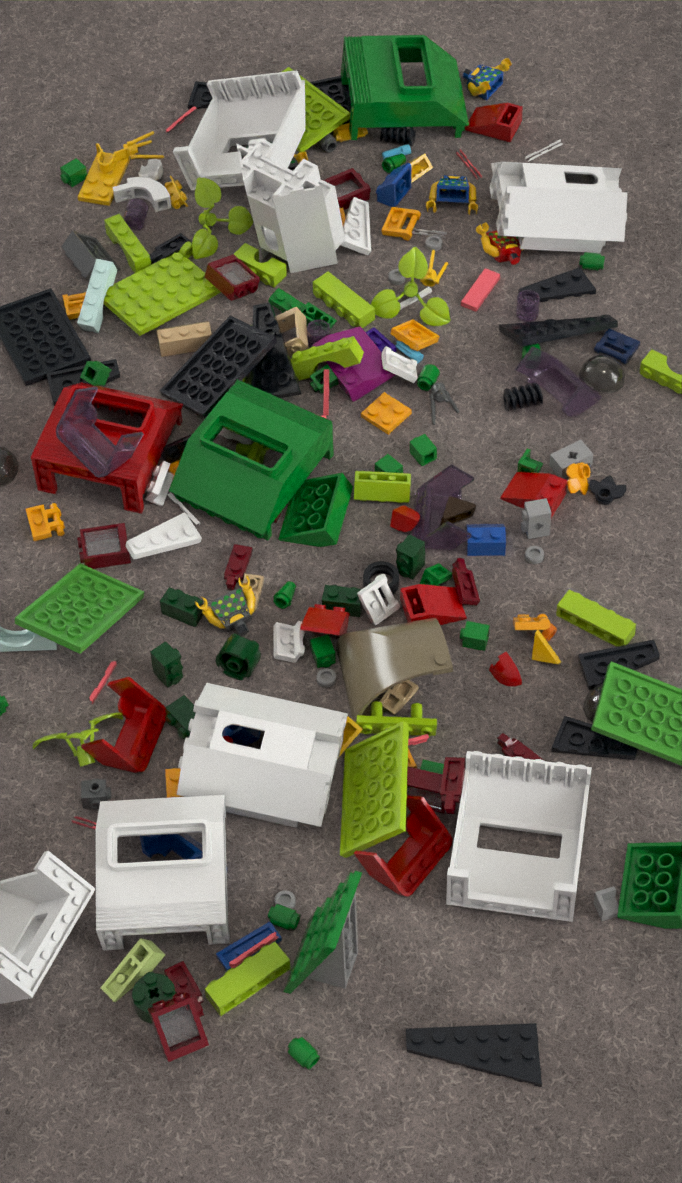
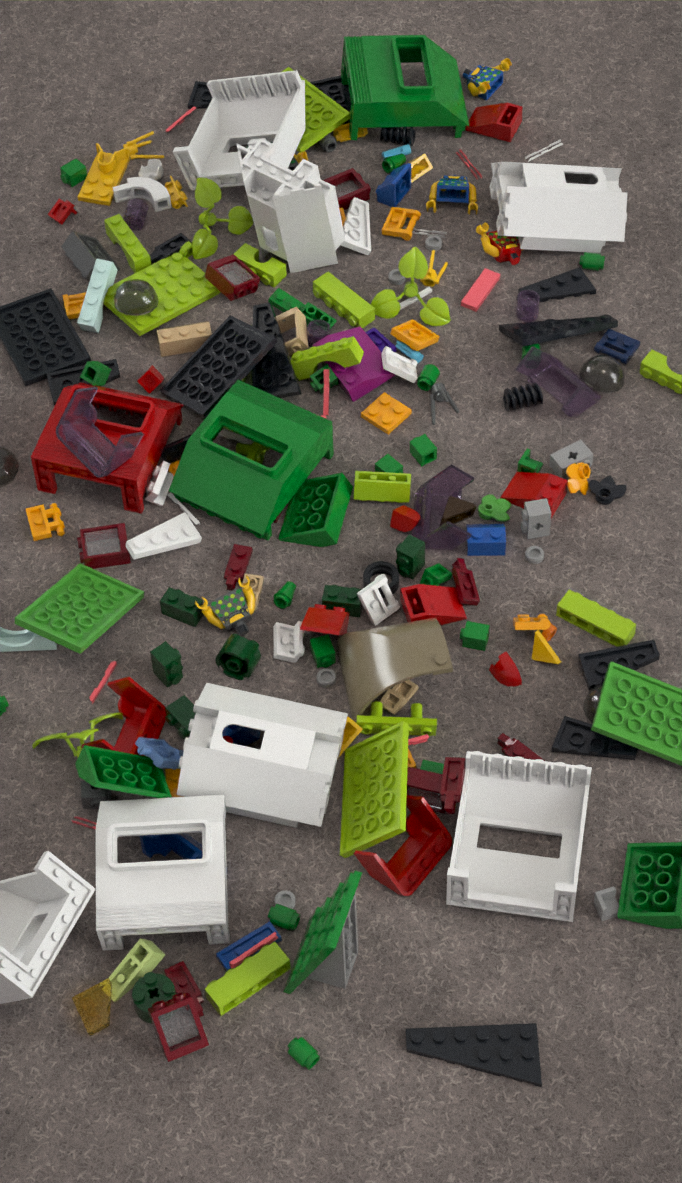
(61, 211): none -> red bracket
(95, 1006): none -> clear yellow wing
(121, 772): none -> green slope
(135, 297): none -> clear smoke cylinder
(150, 379): none -> red panel
(160, 752): none -> medium blue plate
(494, 508): none -> bright green plate

